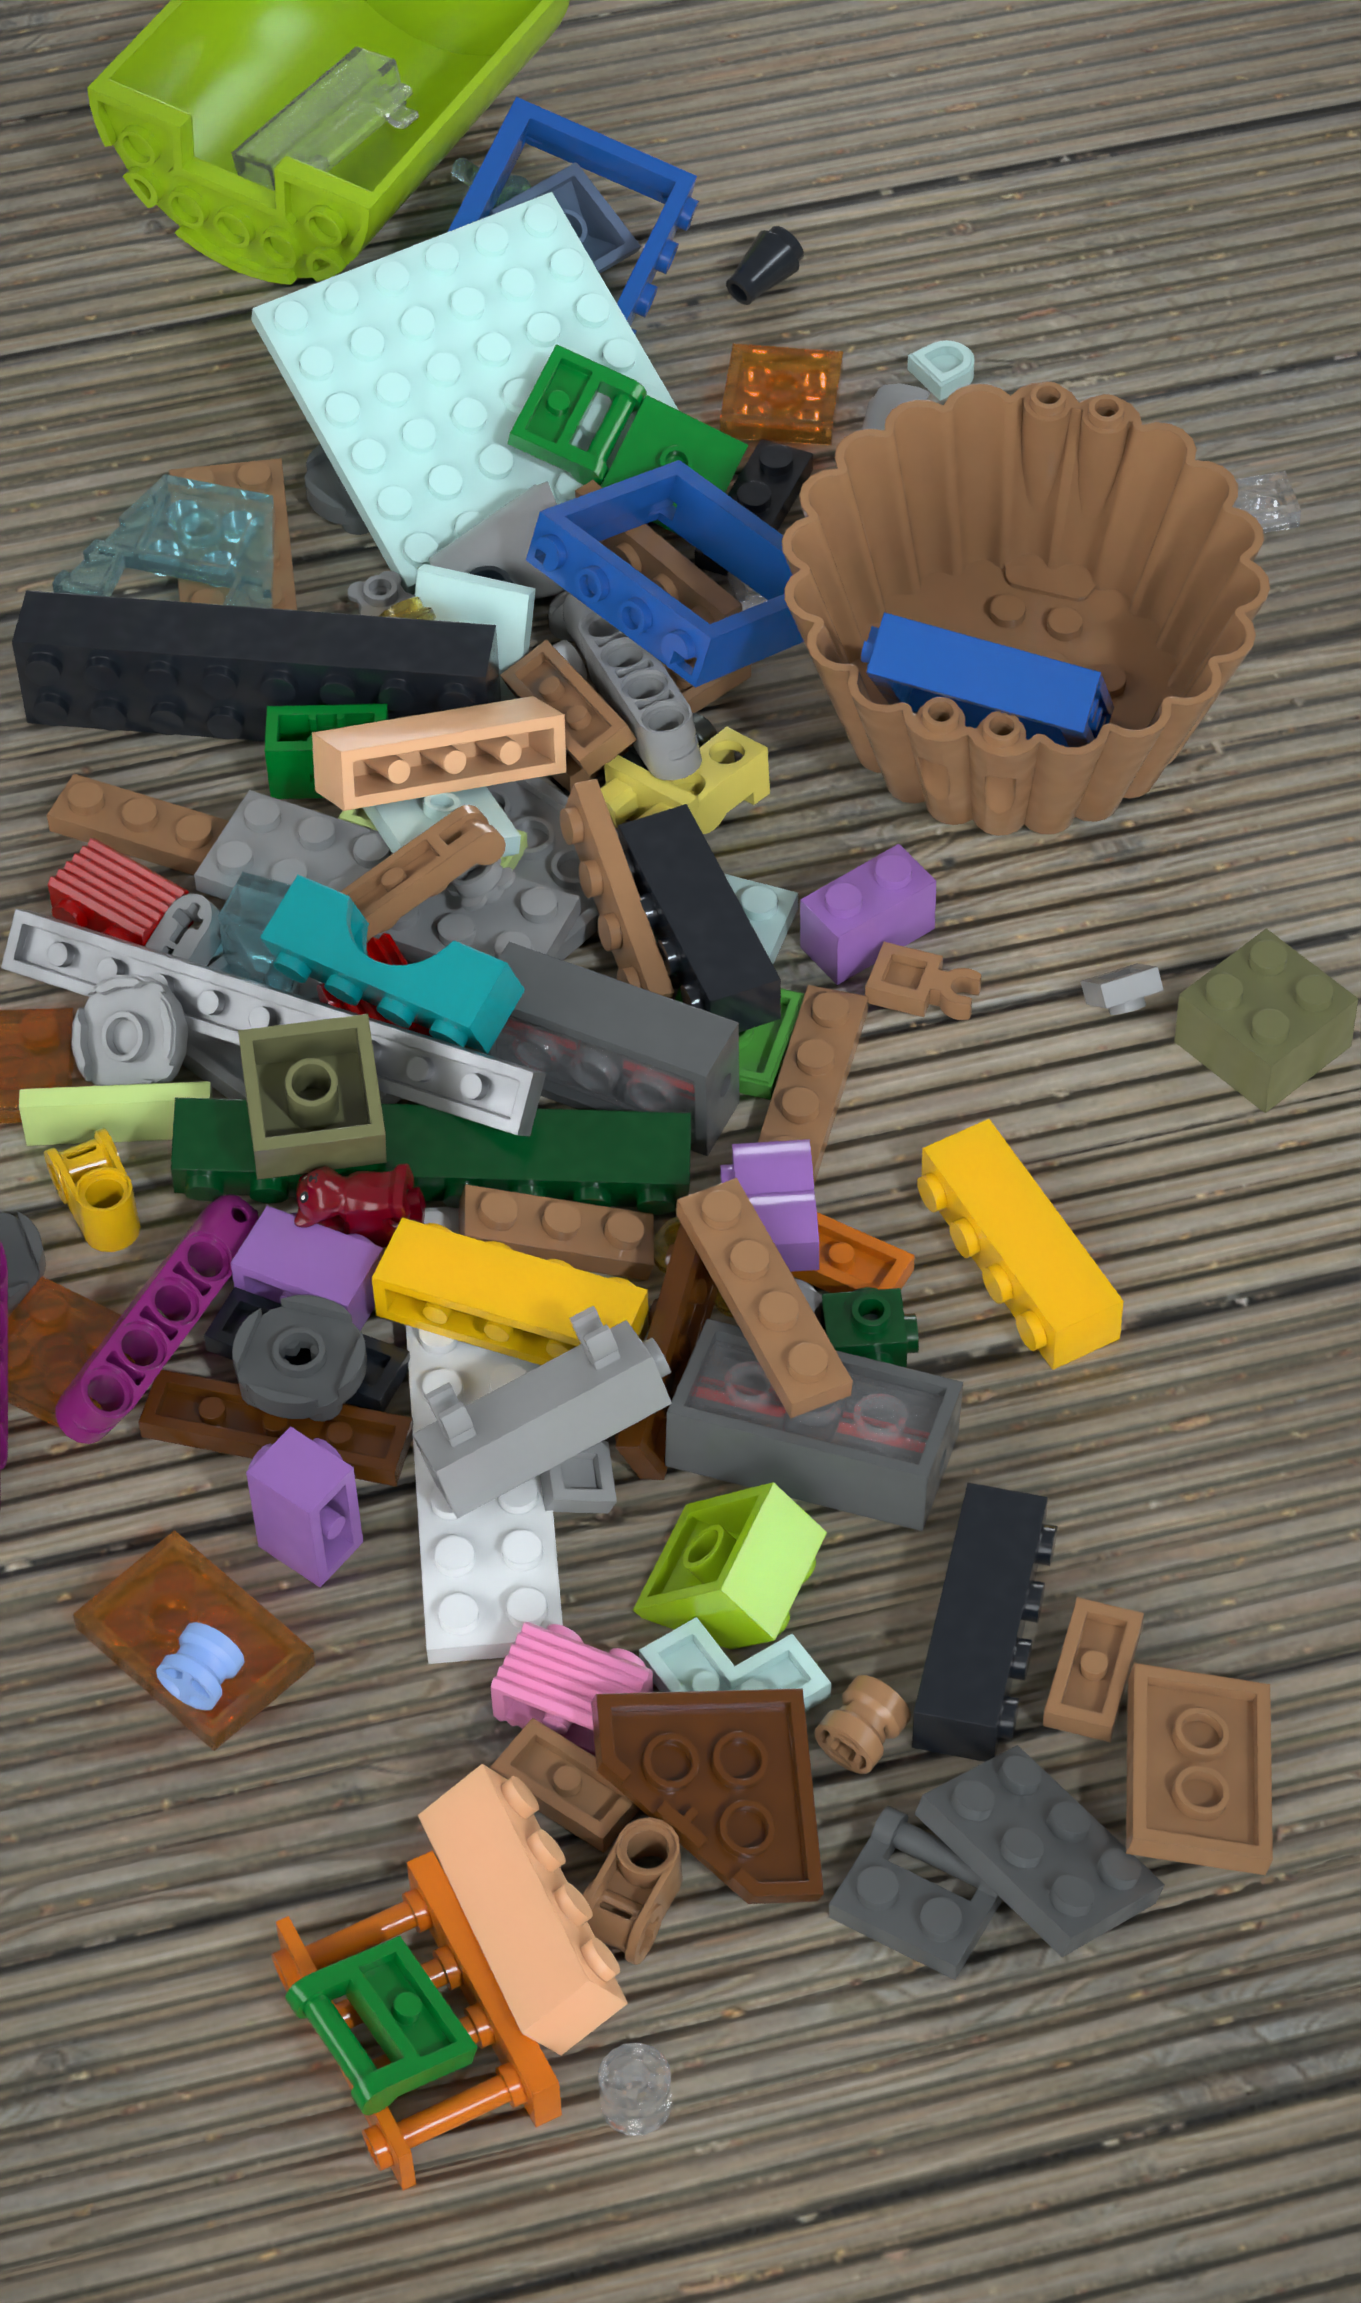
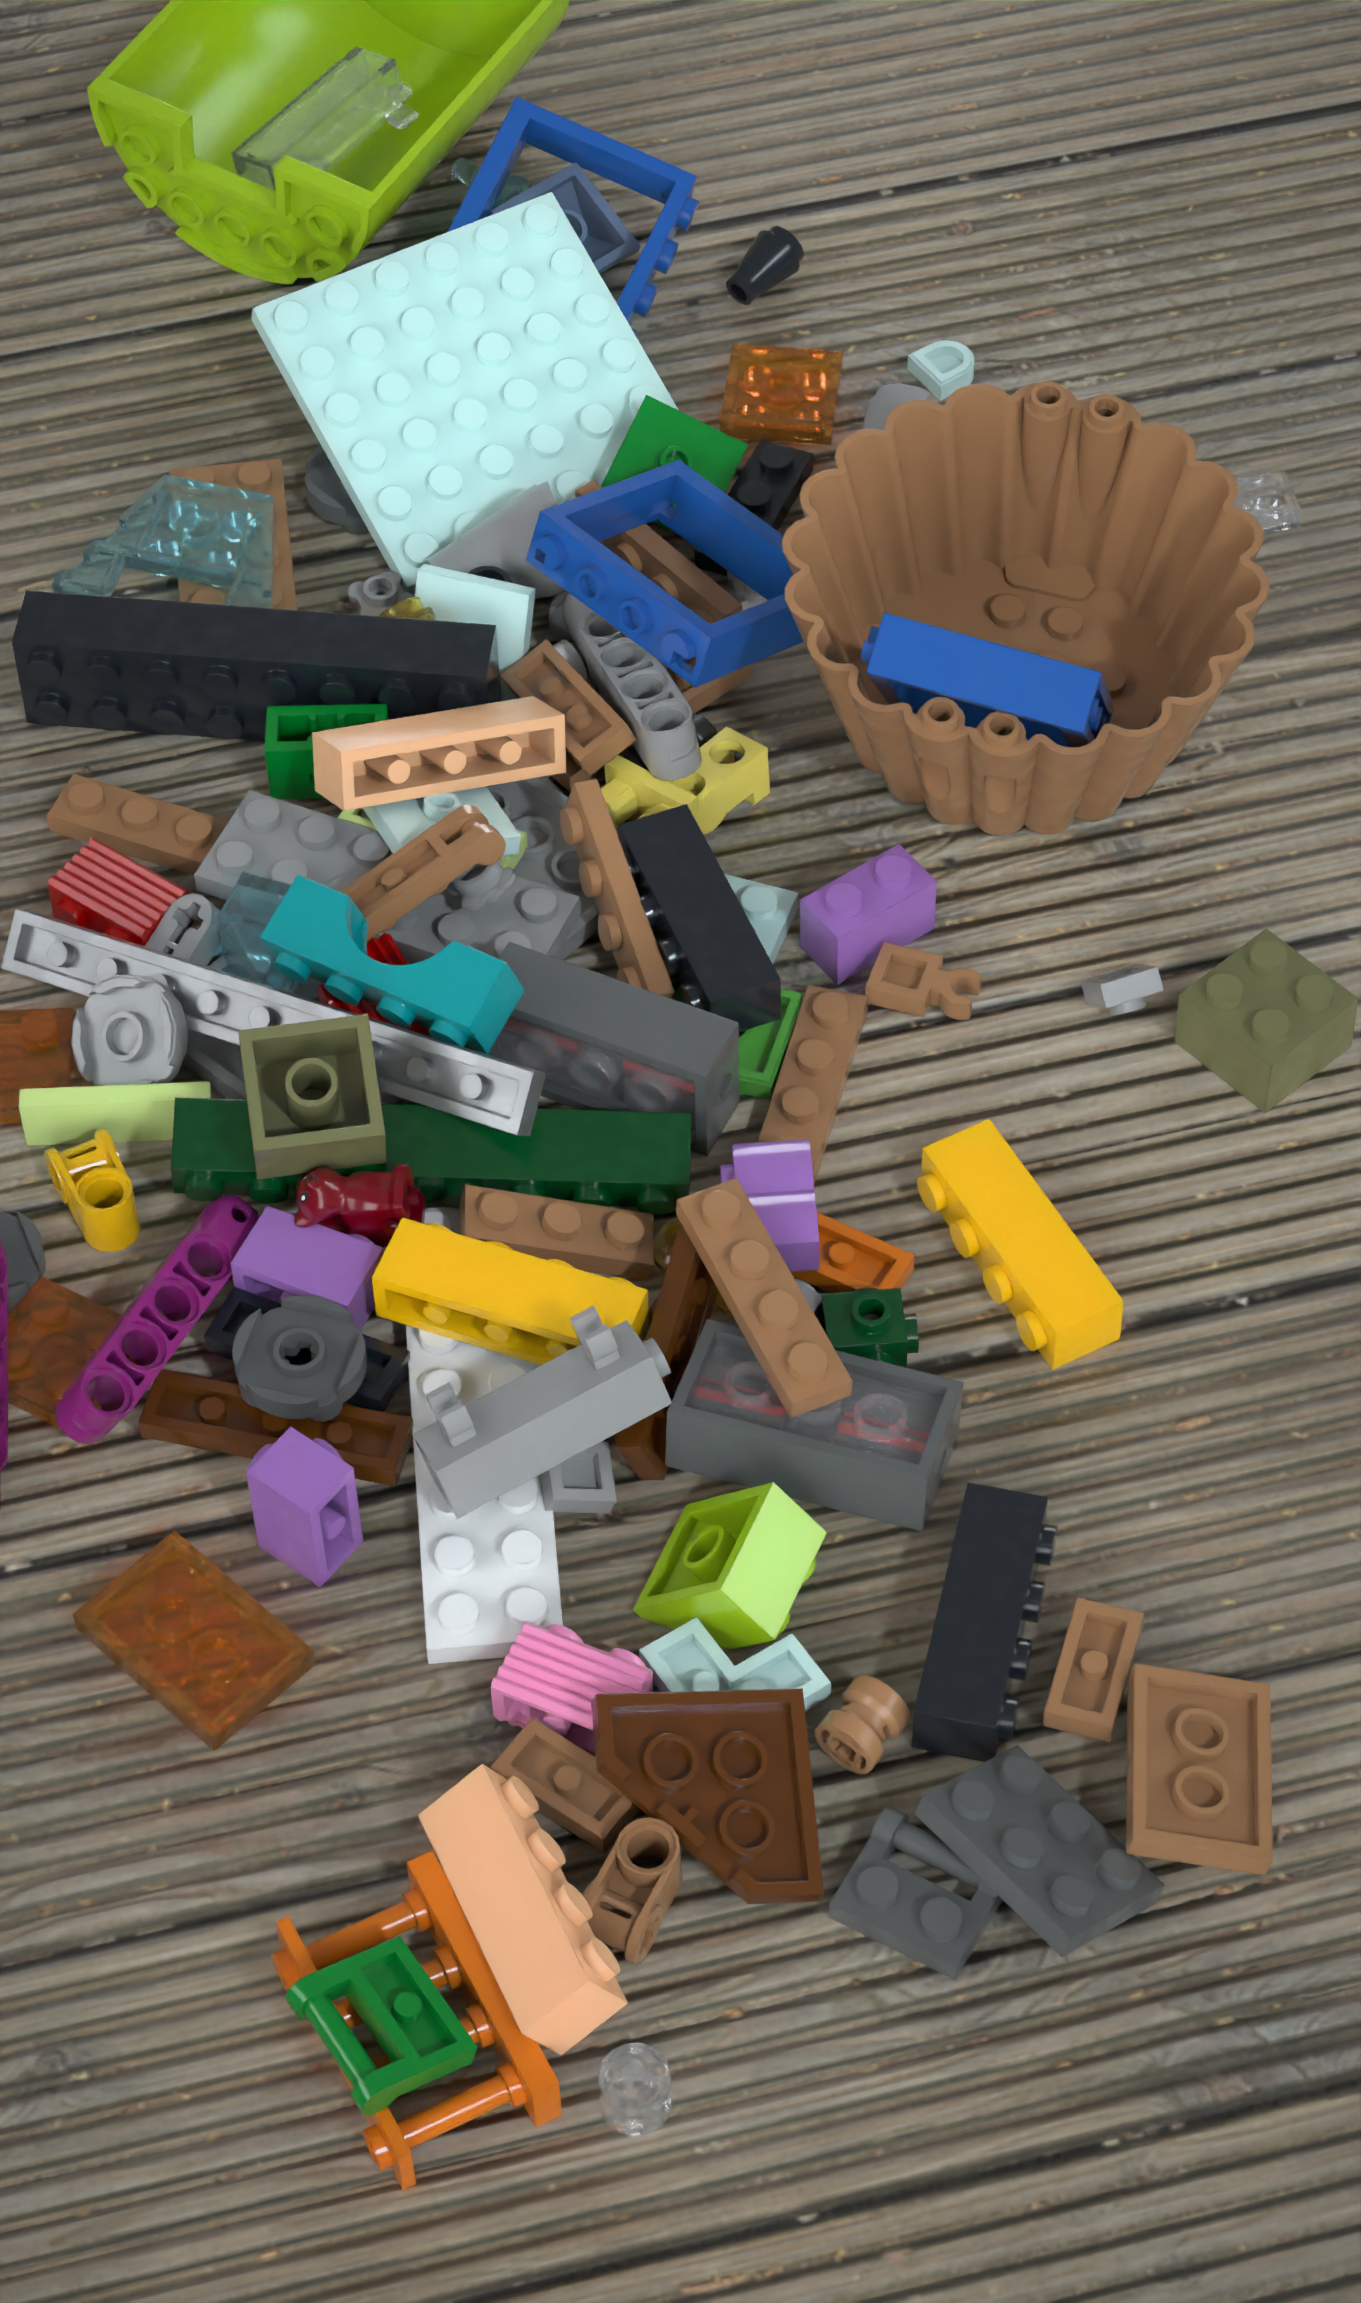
(200, 1666): light blue wheel -> none
(560, 406): green plate -> none

